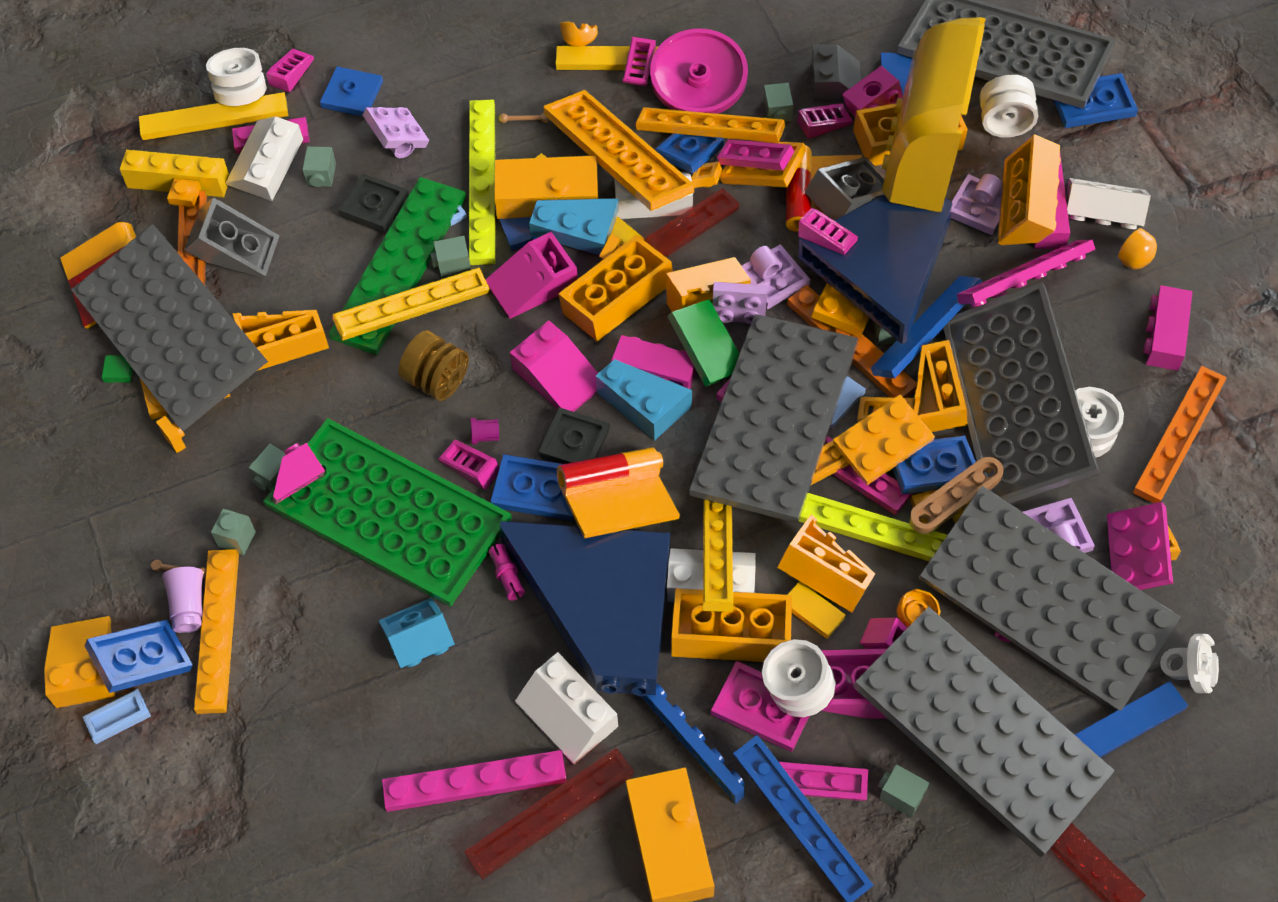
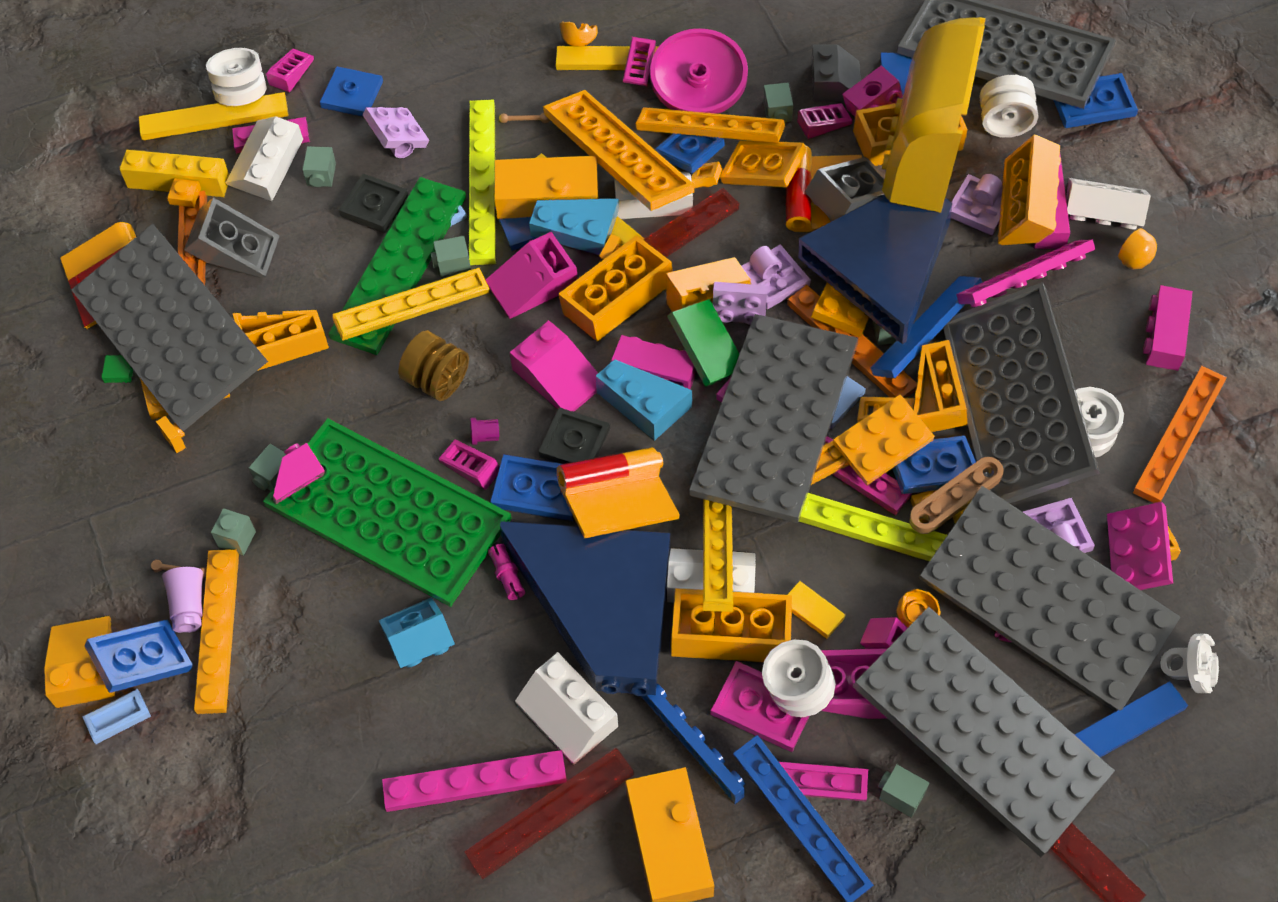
(755, 154): dark pink plate -> none
(818, 228): dark pink slope -> none
(825, 566): light orange wedge -> none

